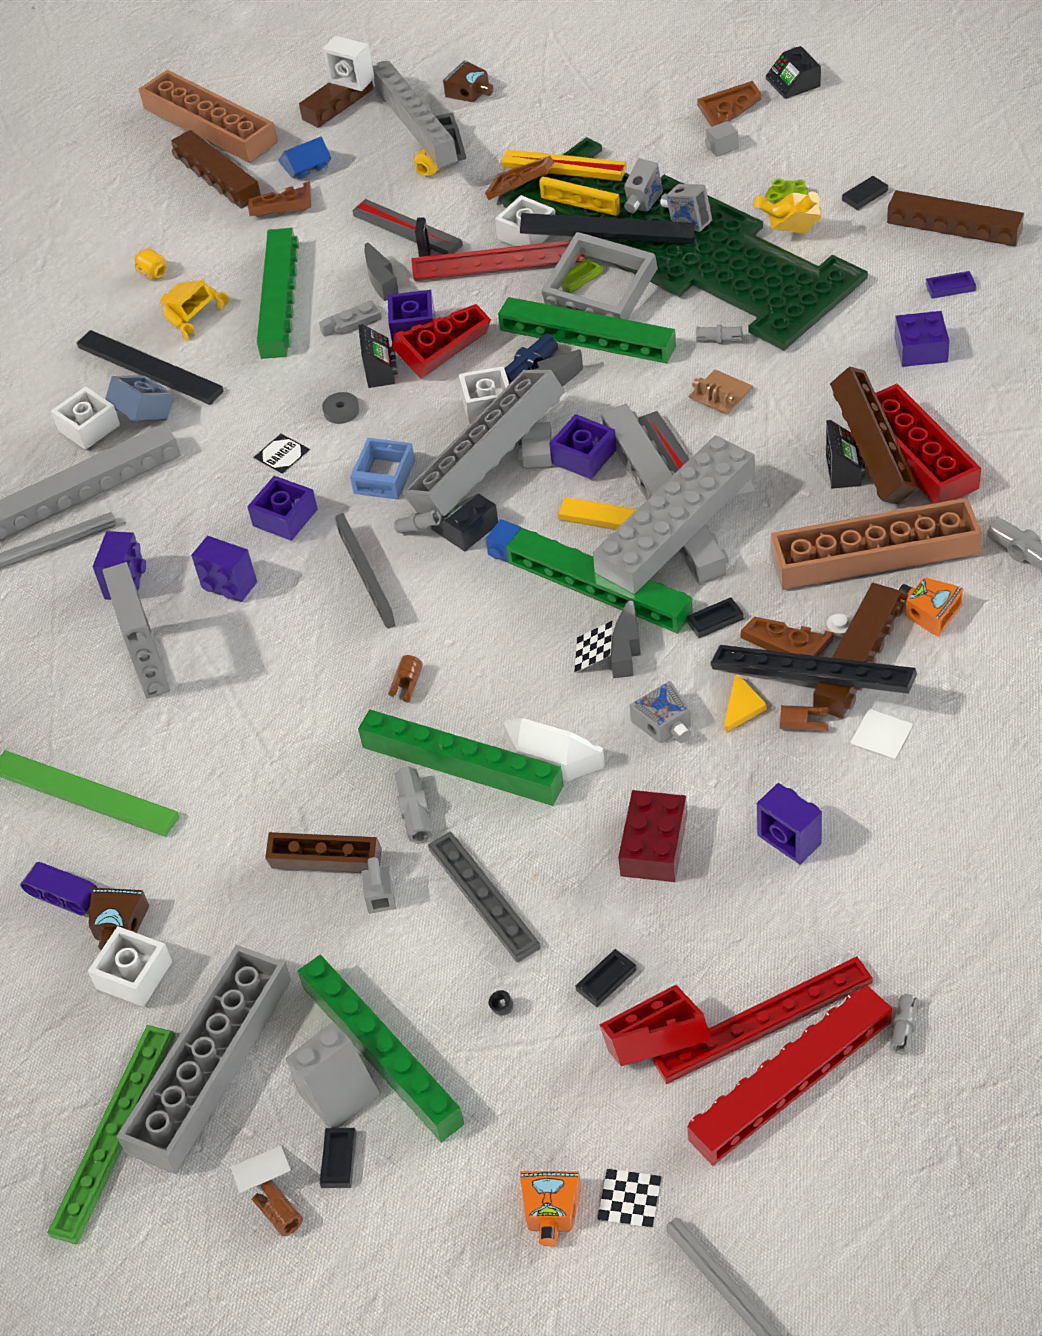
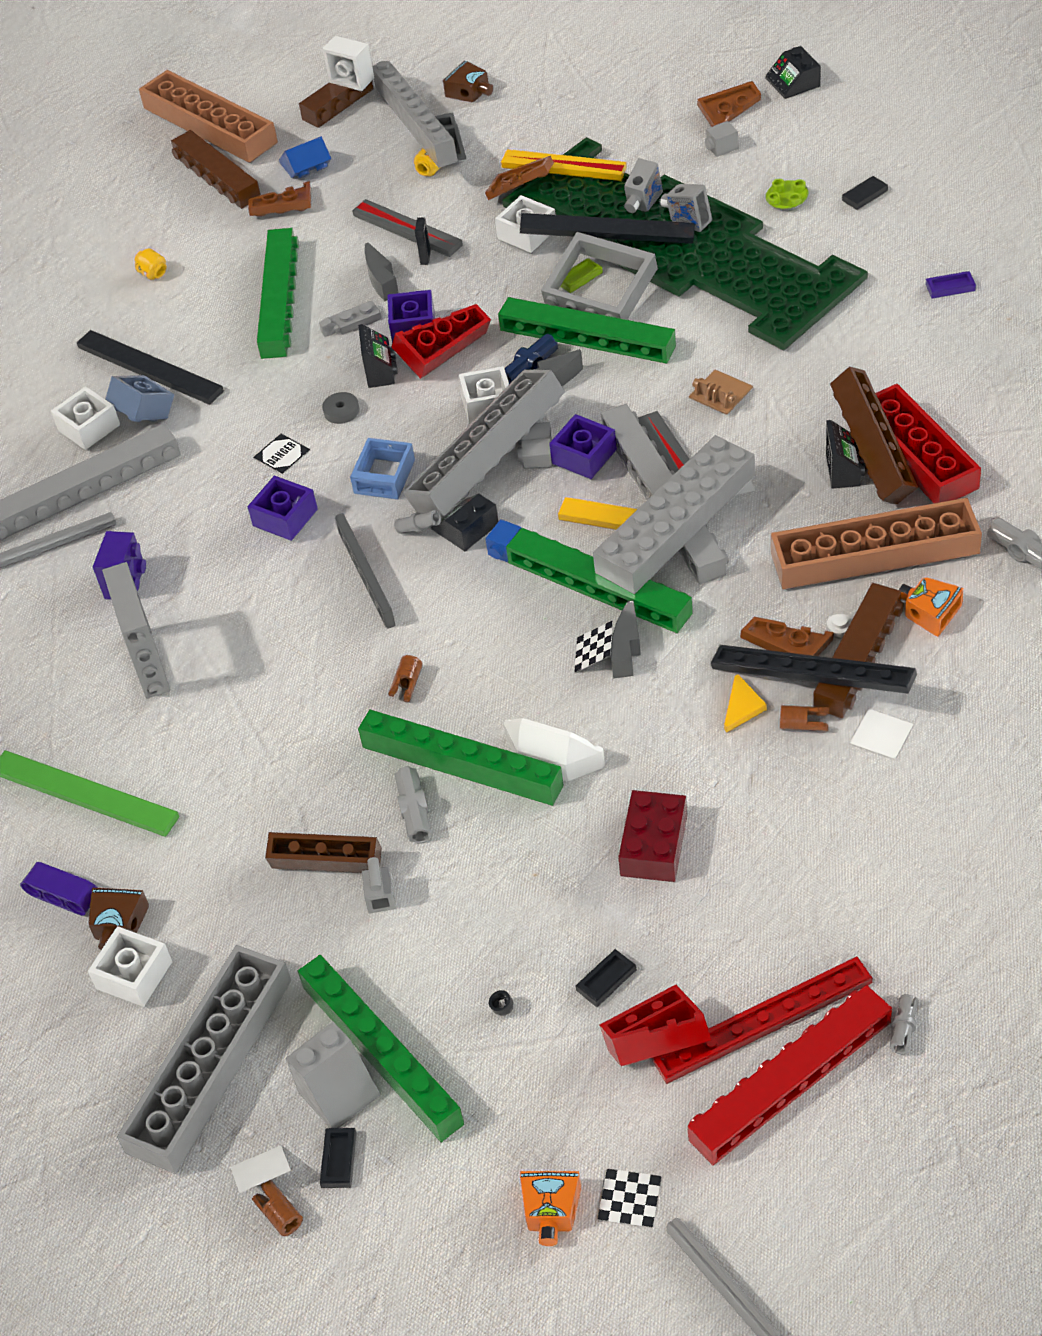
(104, 1146): bright green tile -> none
(186, 300): yellow torso -> none
(224, 568): dark purple brick -> none
(484, 897): dark grey tile -> none
(489, 260): red tile -> none
(580, 196): yellow tile -> none
(662, 714): light grey torso -> none
(715, 617): black tile -> none
(719, 333): light grey pin -> none
(789, 823): dark purple brick -> none
(793, 213): yellow torso -> none
(921, 338): dark purple brick -> none
(955, 218): reddish brown brick -> none

